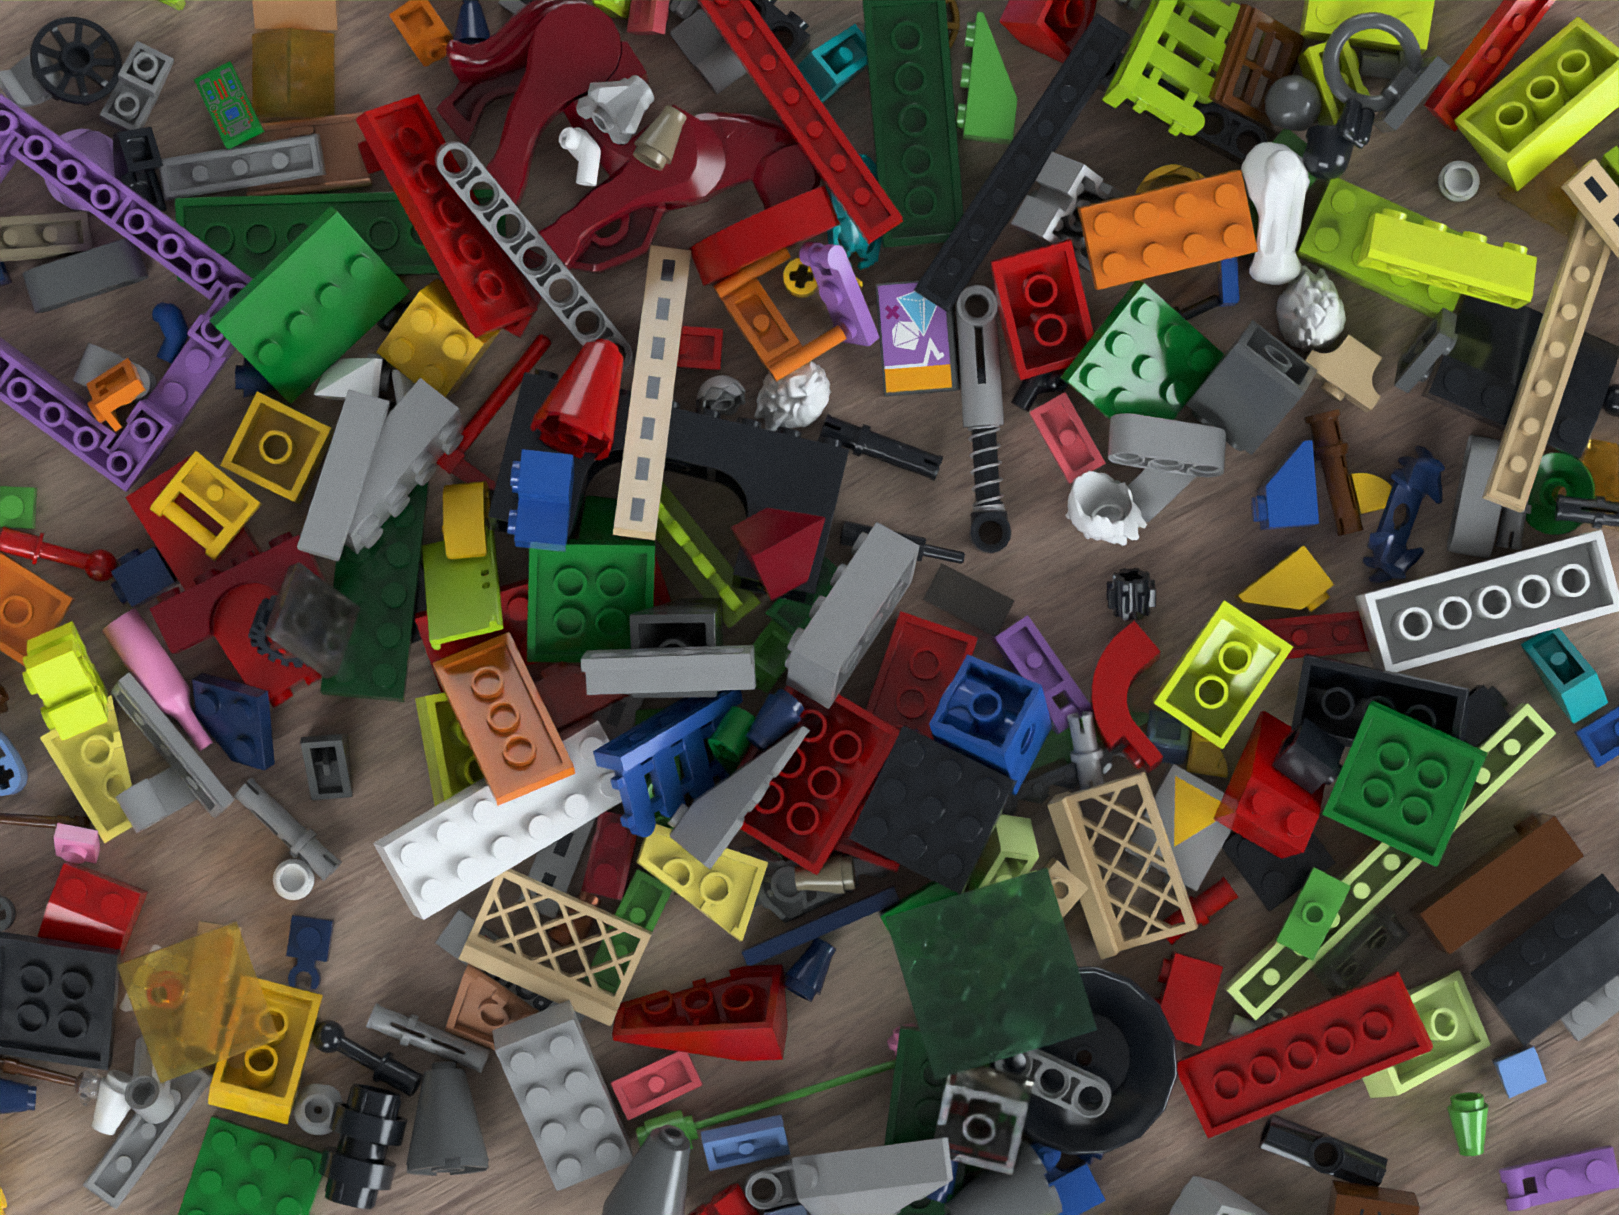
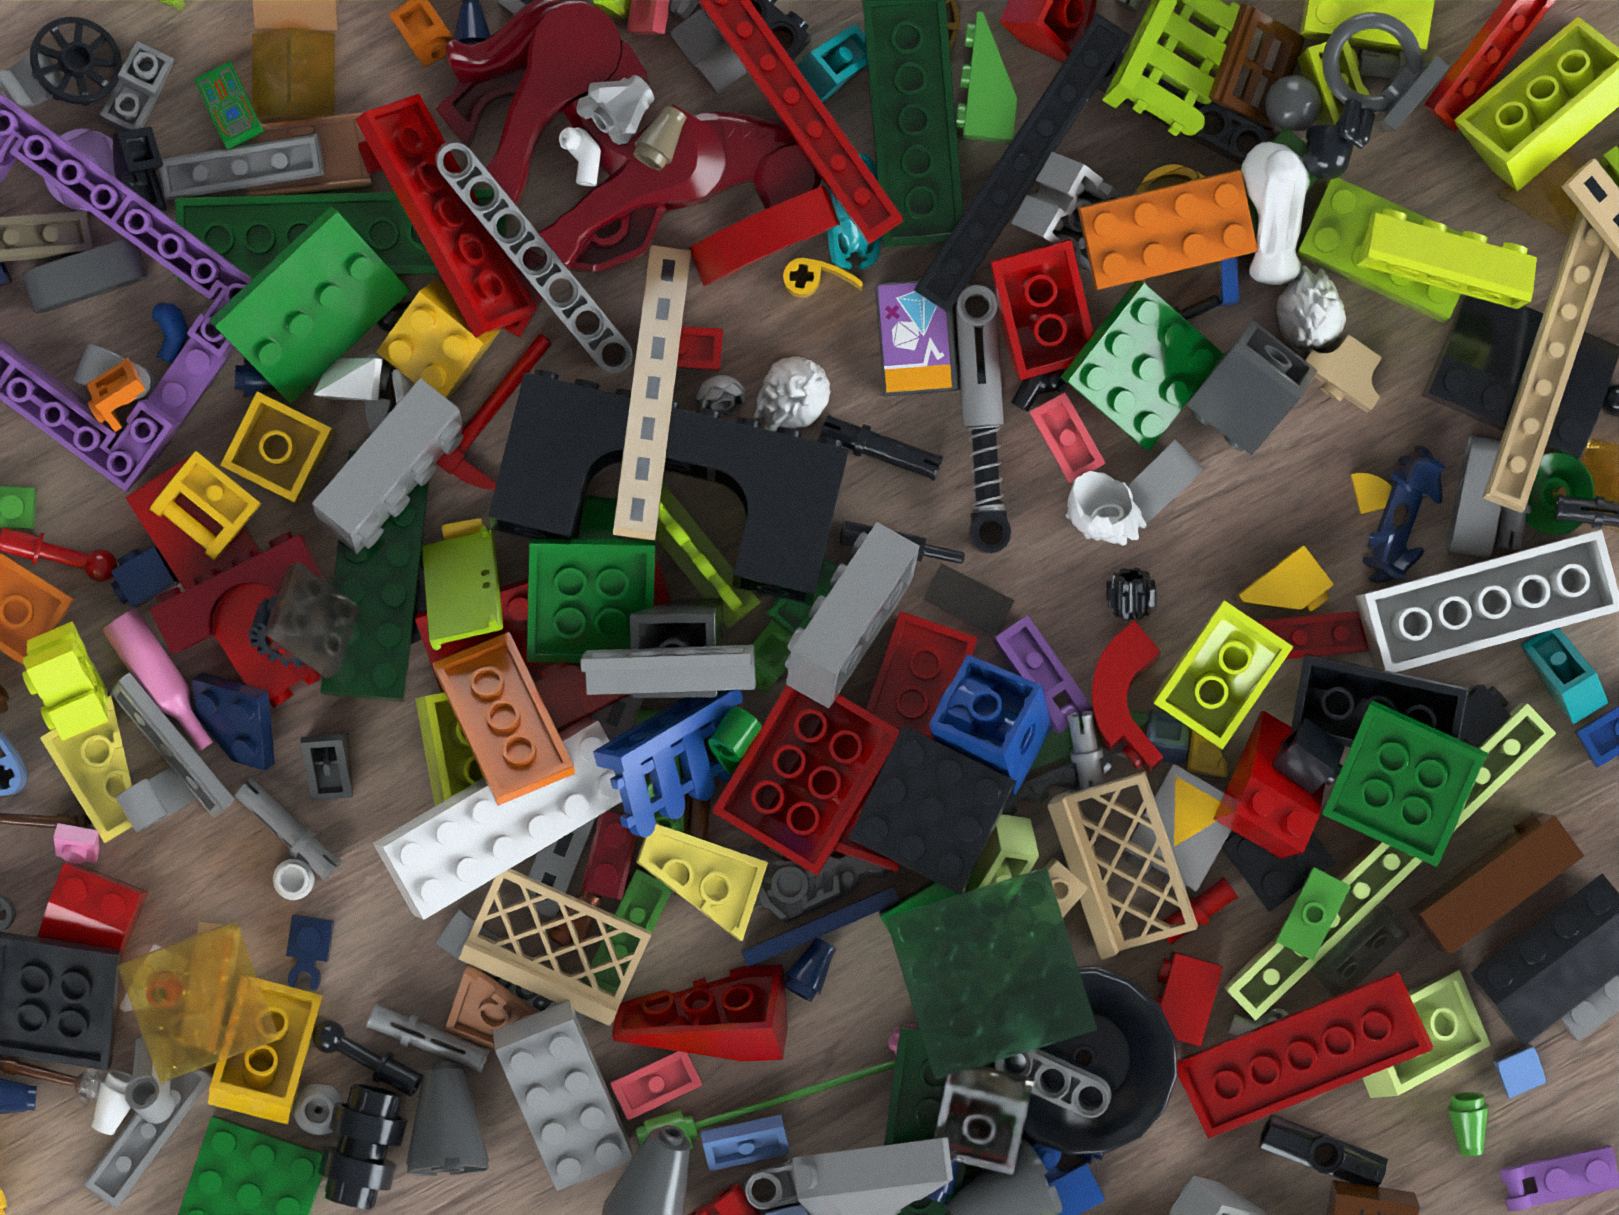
(343, 475): light grey tile -> none
(464, 519): yellow panel -> none
(545, 498): blue brick -> none
(584, 403): red cone -> none
(719, 813): light grey wedge -> none
(764, 324): orange plate -> none
(774, 719): dark blue cone -> none
(780, 547): dark red slope -> none
(834, 877): dark tan cone -> none
(840, 291): medium lavender plate -> none
(1167, 445): light grey beam -> none
(1289, 492): blue slope -> none
(1331, 452): reddish brown pin -> none
(1420, 357): dark grey plate -> none
(1458, 181): white plate -> none

